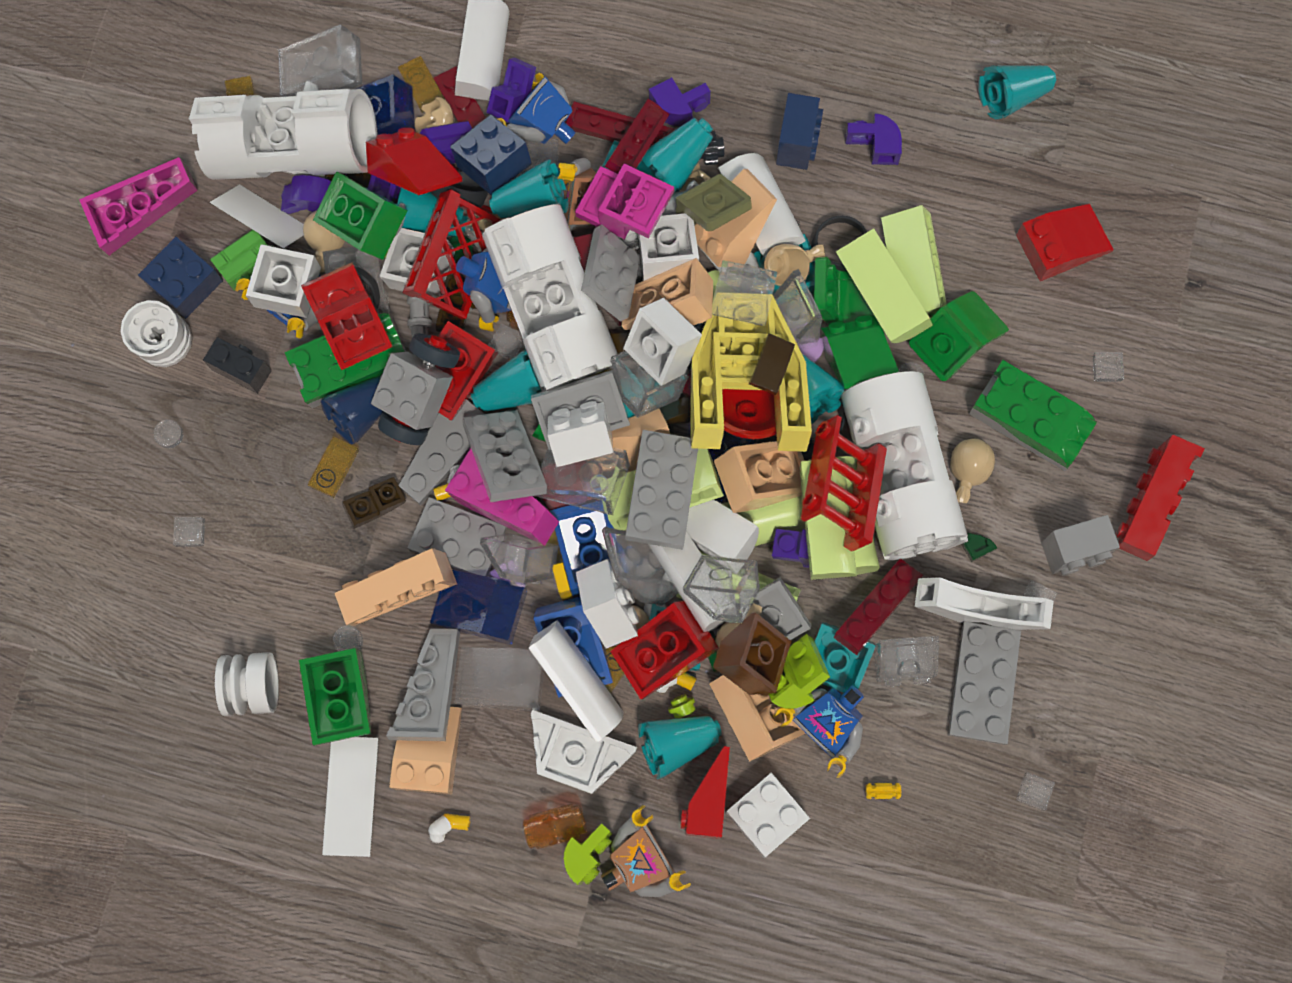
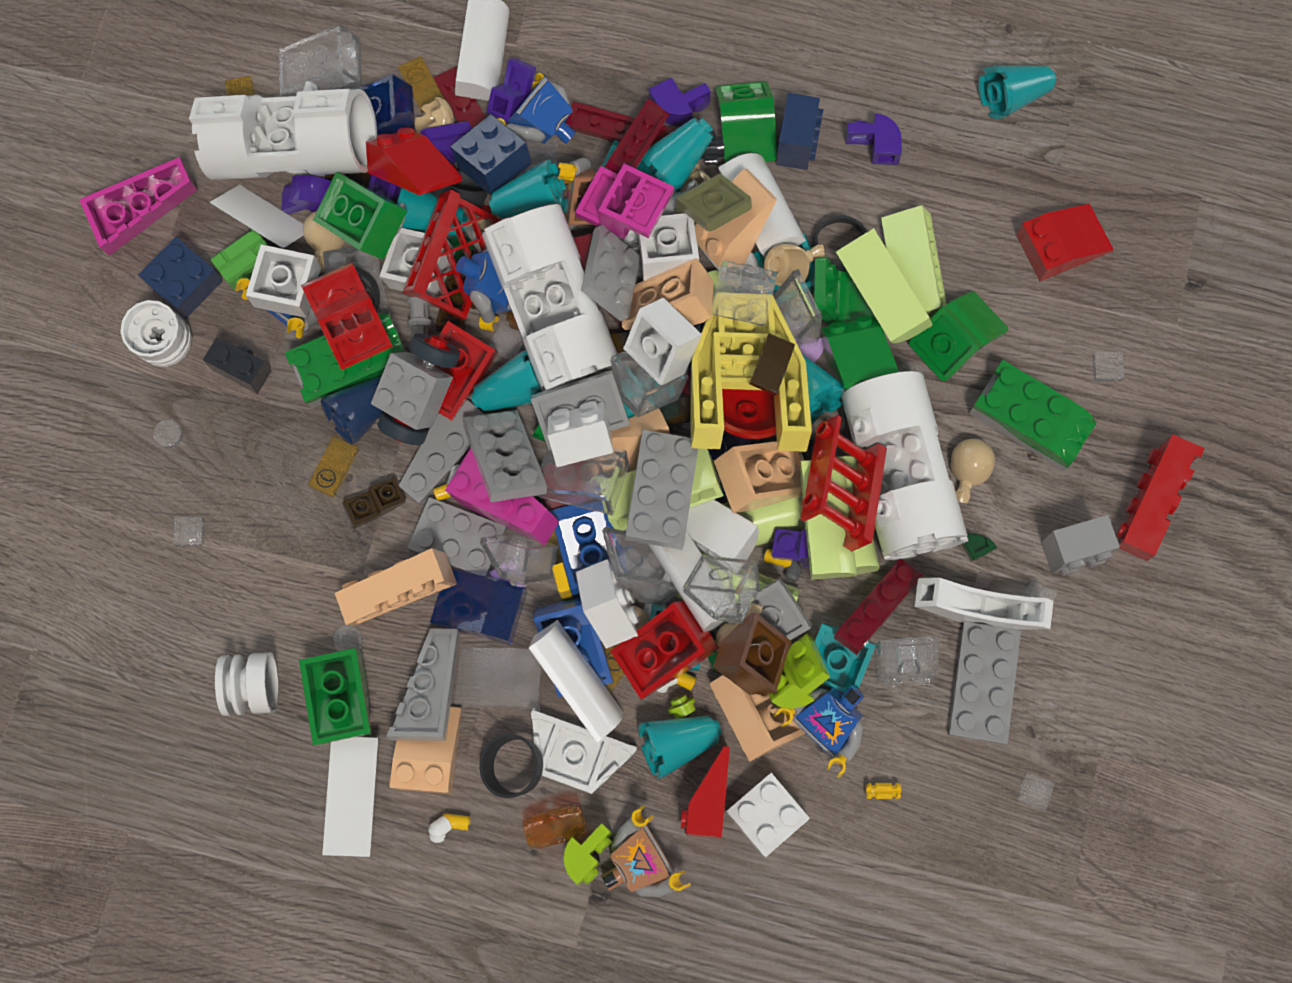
(487, 765): none -> black tyre
(747, 120): none -> green piece
(793, 568): none -> arm

